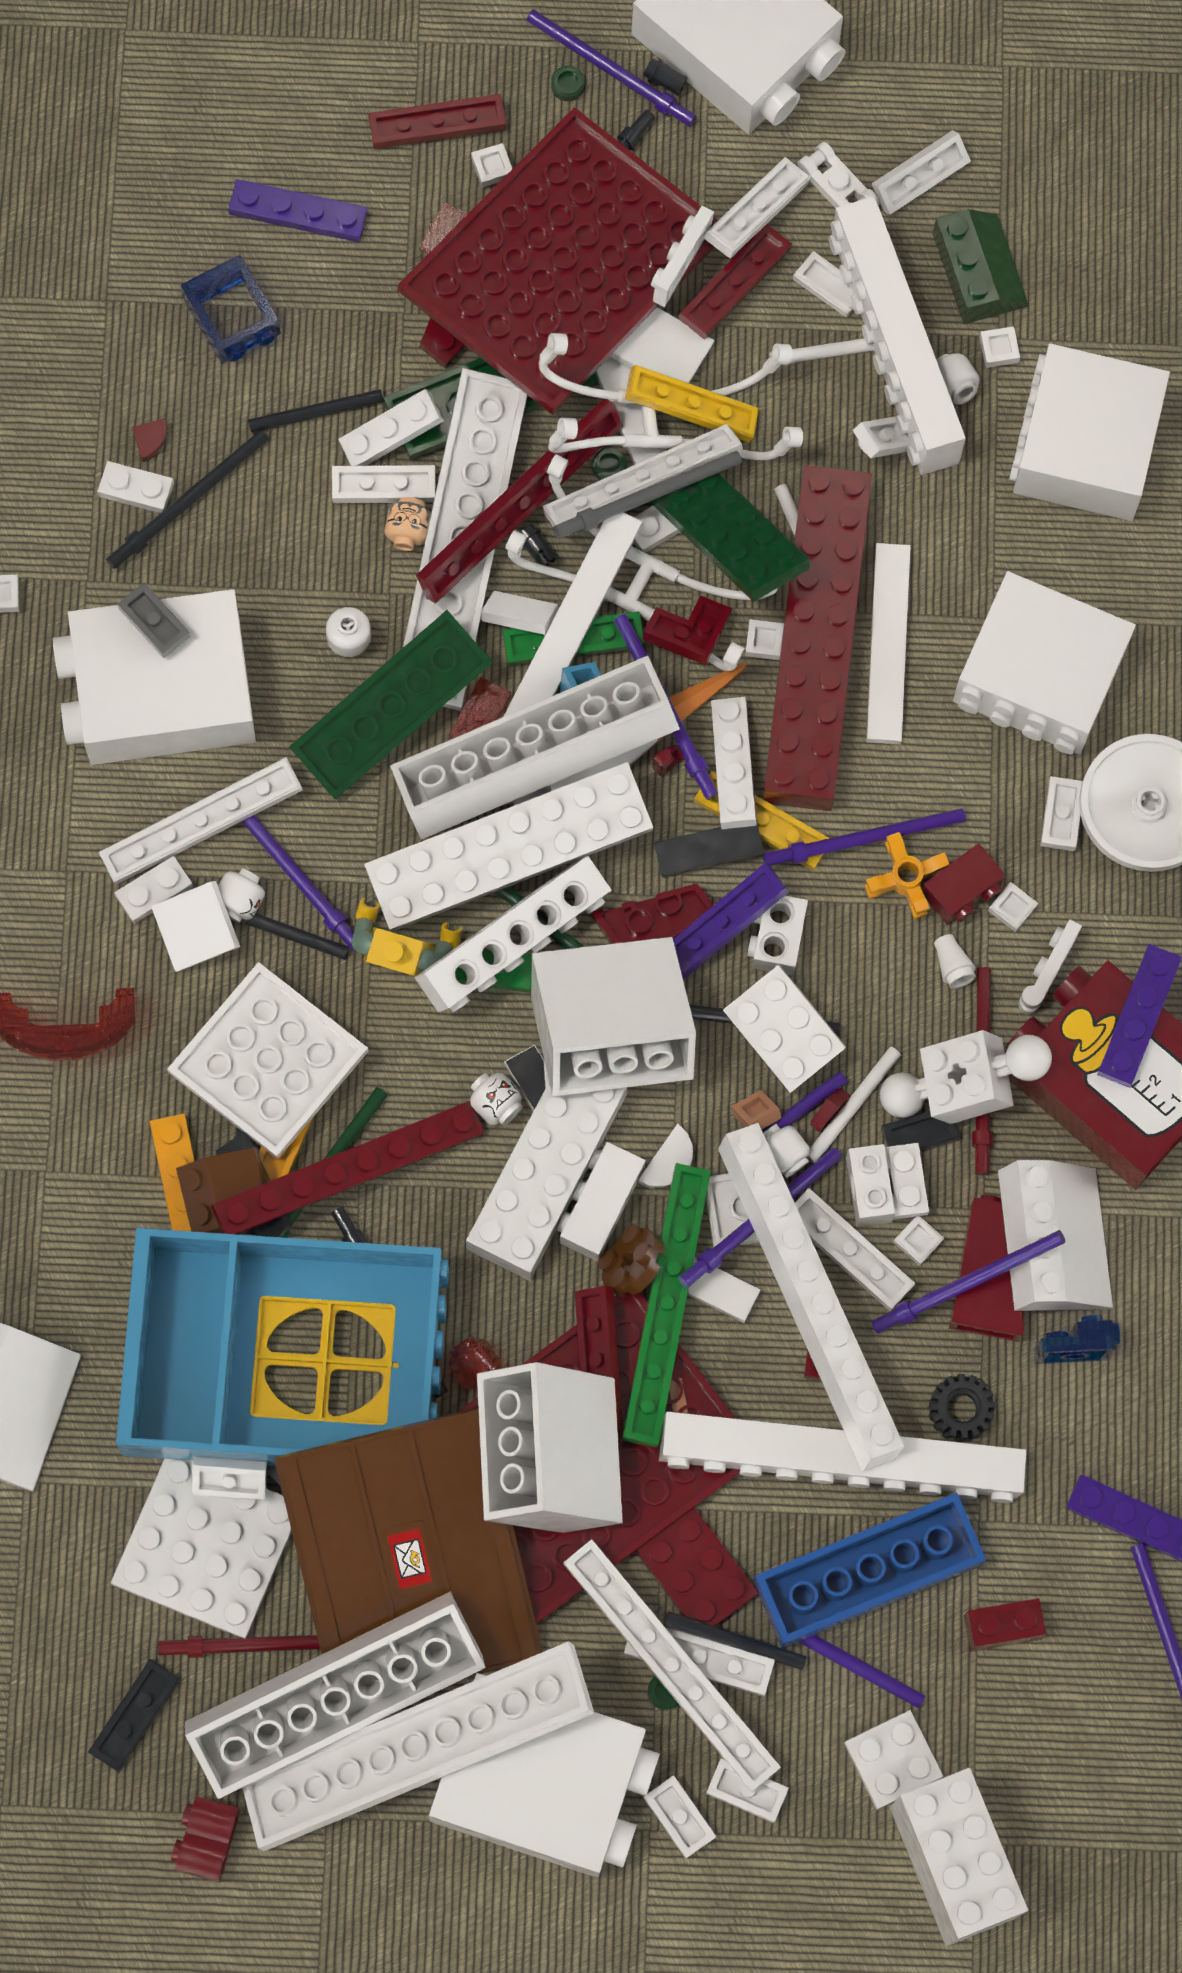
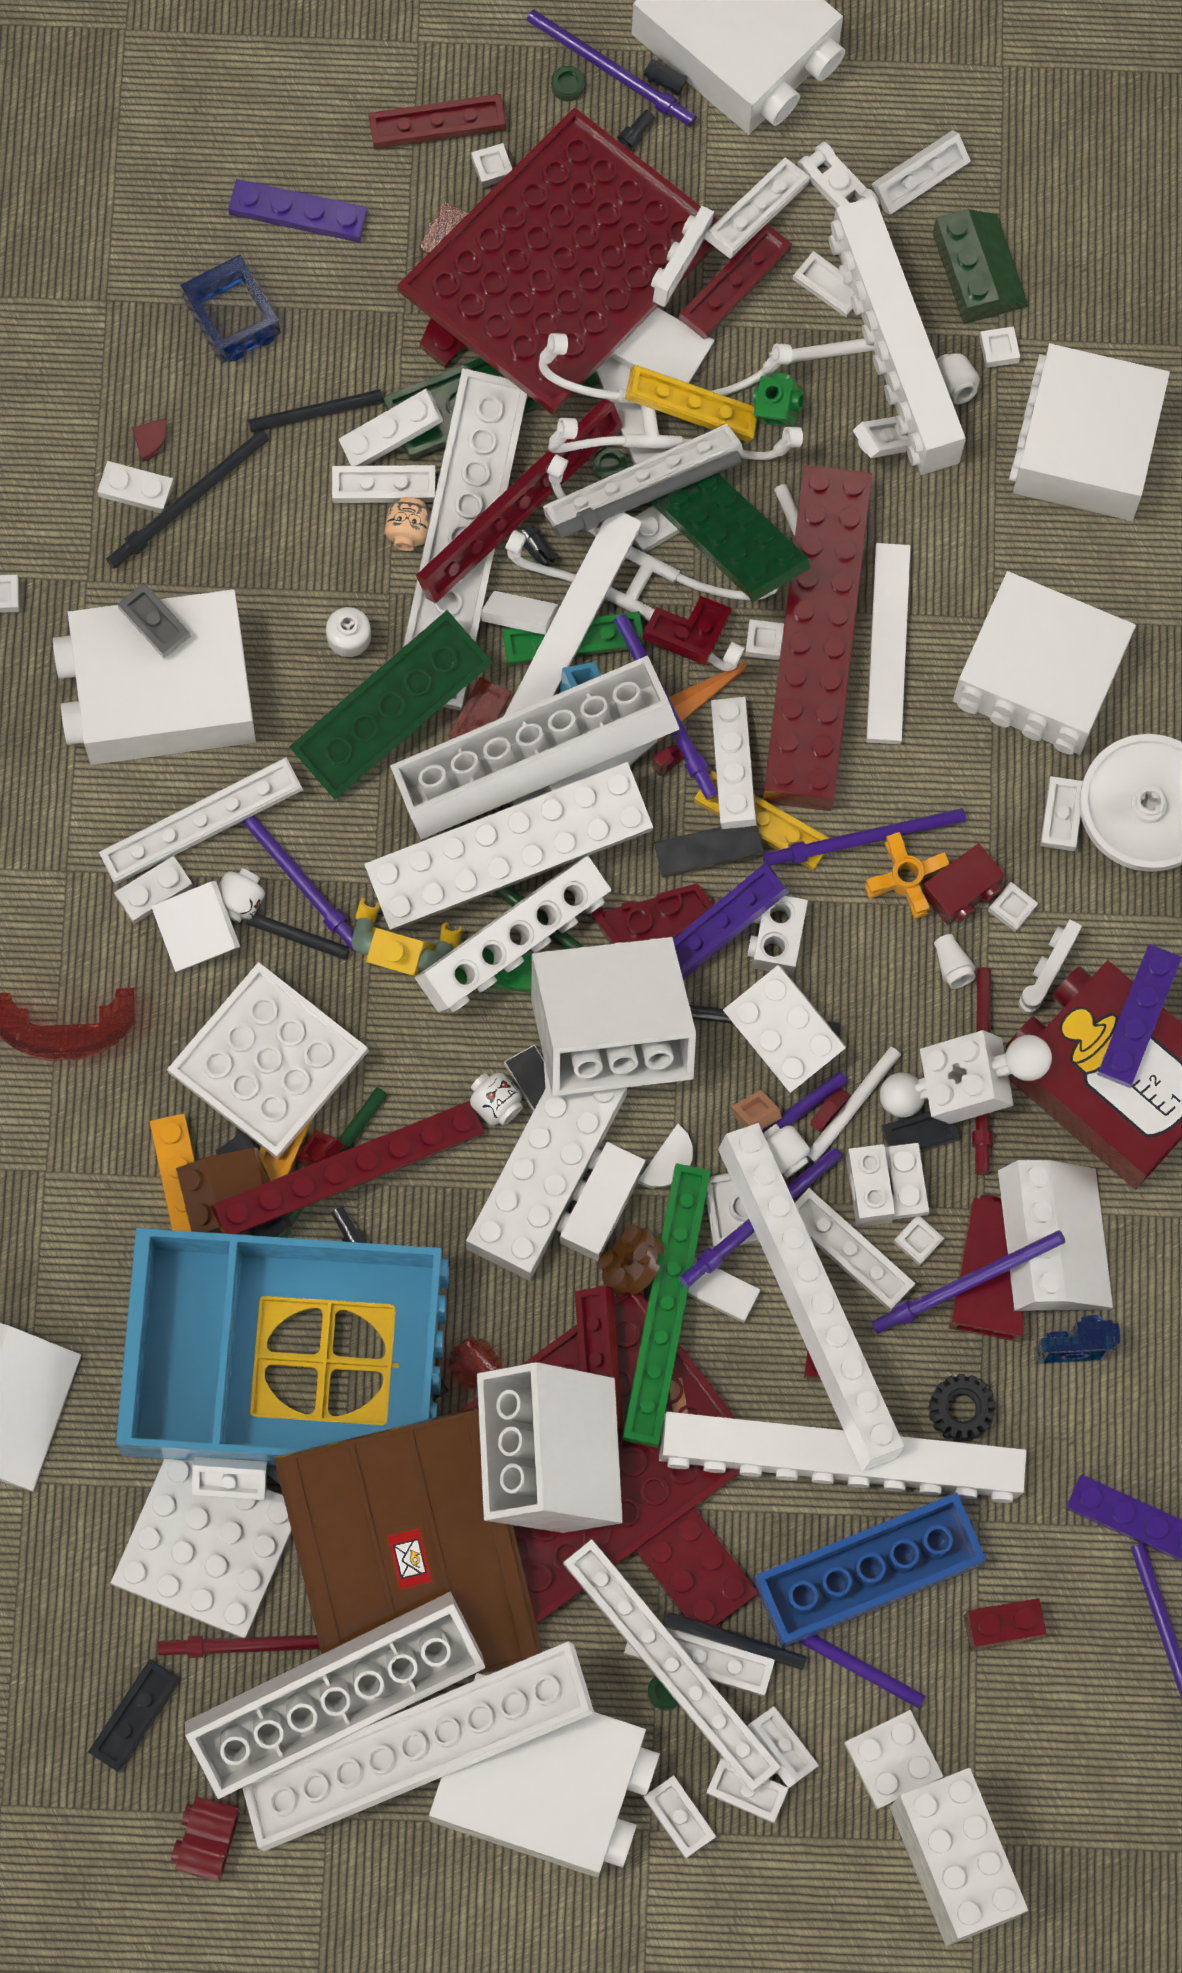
(319, 1148): none -> dark red tile
(778, 400): none -> green brick
(783, 1746): none -> white plate

